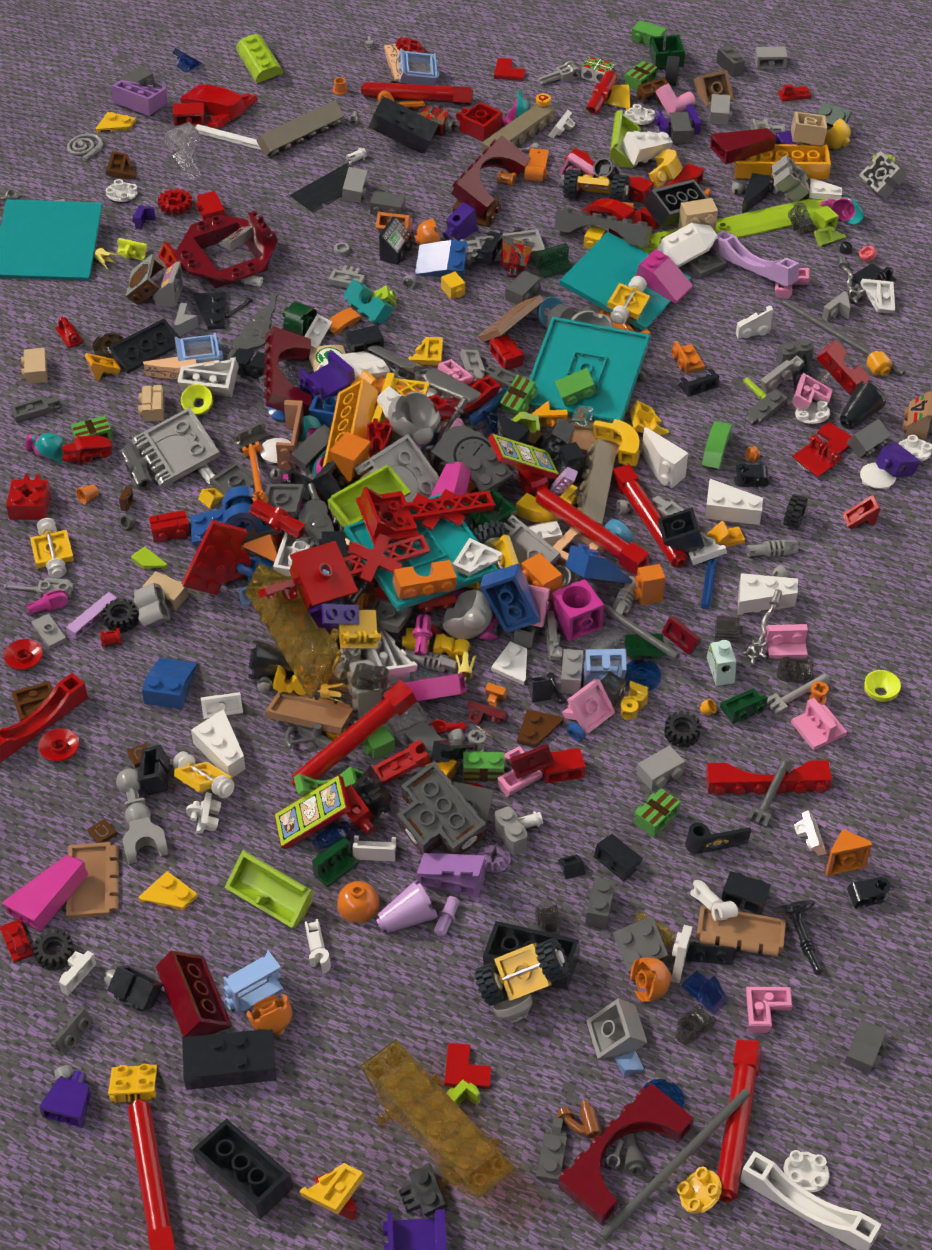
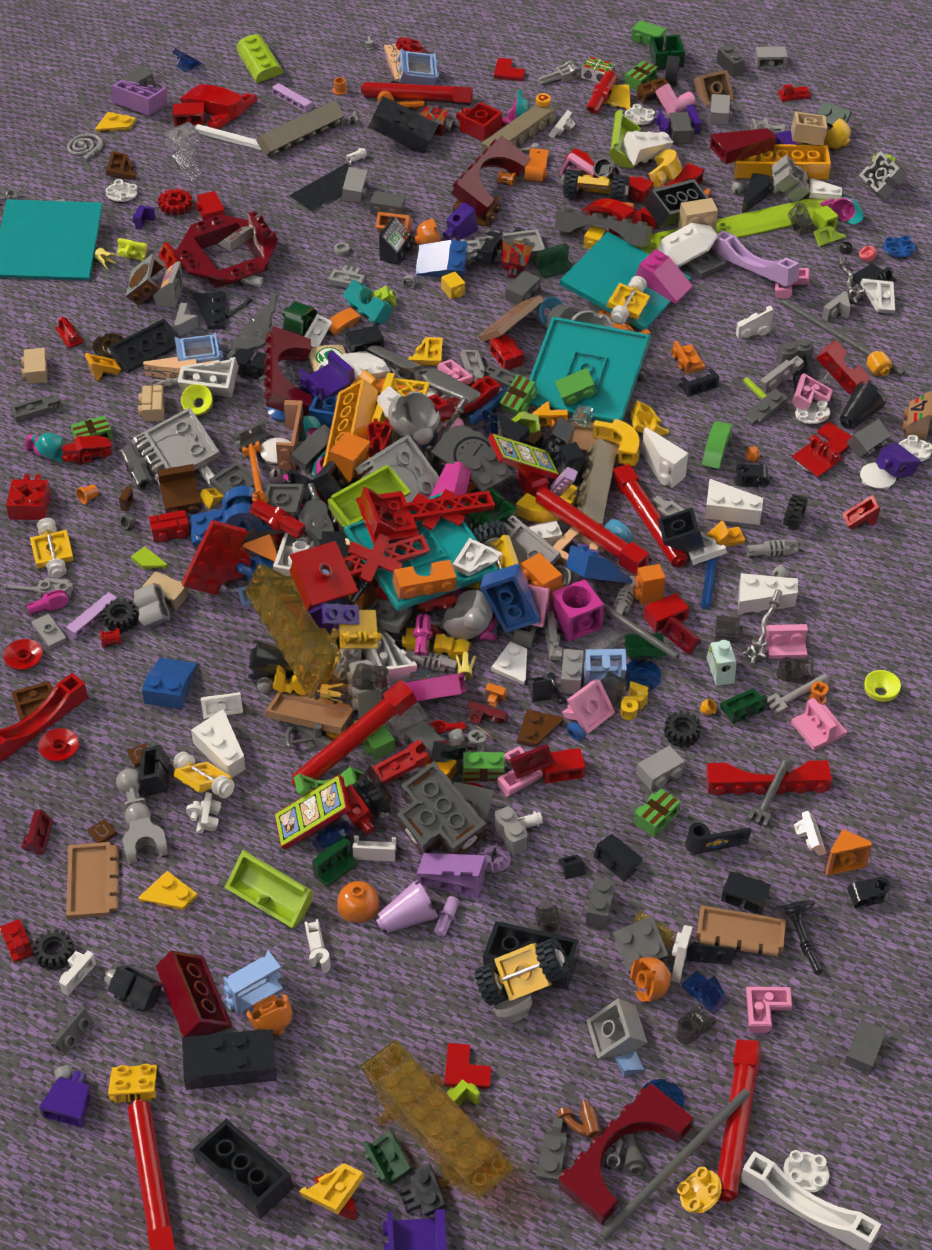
(39, 833): none -> dark red hinge
(46, 893): dark pink slope -> none
(165, 383): none -> light grey piece
(179, 489): none -> reddish brown panel
(287, 588): red hinge -> none
(292, 97): none -> lavender piece
(388, 1158): none -> dark green bracket
(623, 506): light grey hinge -> none
(657, 613): none -> red brick
(719, 909): white piece -> none
(899, 246): none -> blue dish

